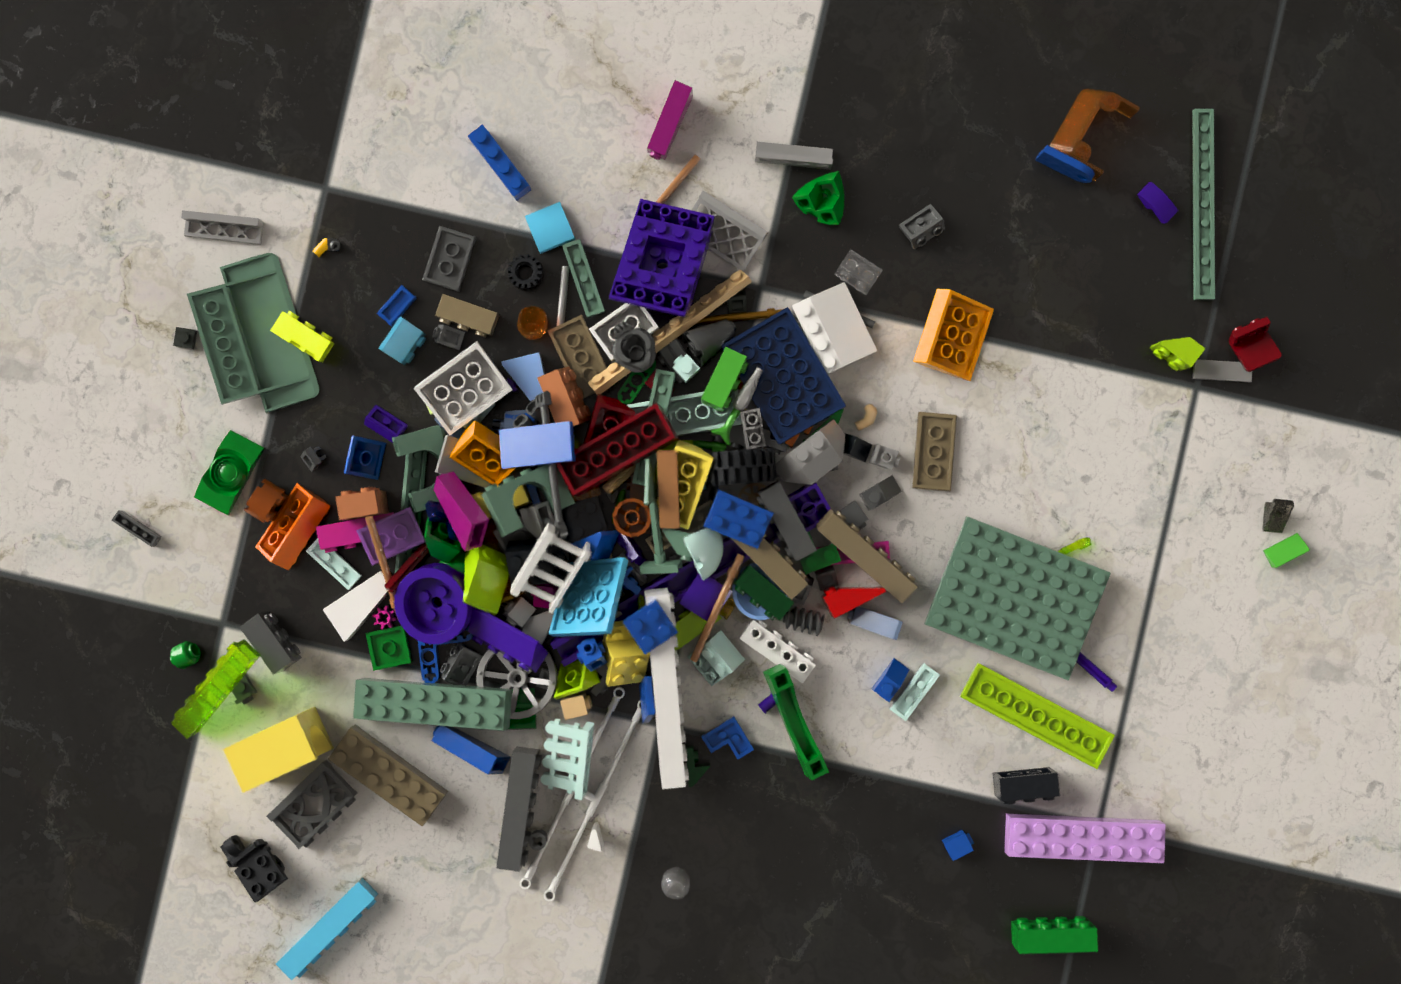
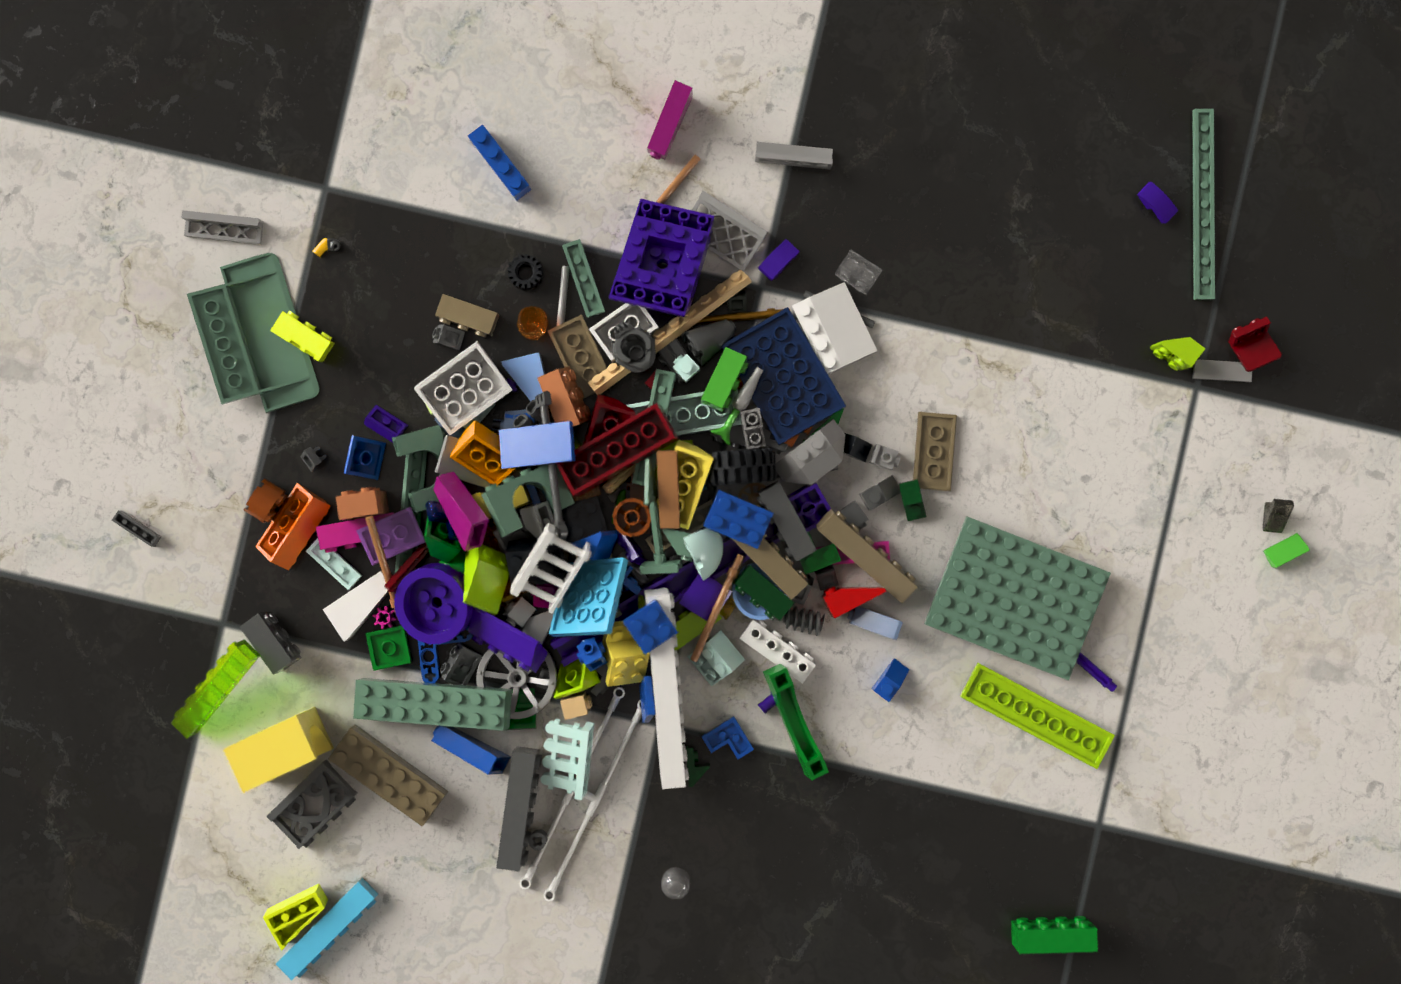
(185, 338): pearl dark grey plate -> none
(185, 654): green head -> none
(228, 472): green slope -> none
(244, 691): dark grey bracket -> none
(257, 866): black plate -> none
(293, 914): none -> neon yellow wedge
(396, 305): blue tile -> none
(402, 341): medium azure slope -> none
(449, 258): dark grey tile -> none
(550, 227): medium azure slope -> none
(596, 841): white slope -> none
(625, 389): green beam -> none
(714, 446): bright green piece -> none
(778, 260): none -> dark purple slope
(822, 198): green brick -> none
(868, 419): tan arm -> none
(912, 500): none -> dark green slope
(914, 692): light aqua plate -> none
(923, 226): dark grey bracket -> none
(953, 334): light orange slope -> none
(958, 844): blue brick -> none
(1026, 785): black brick -> none
(1065, 165): blue tile -> none
(1078, 544): clear neon green piece -> none
(1079, 118): clear orange windscreen -> none
(1085, 838): lavender brick -> none

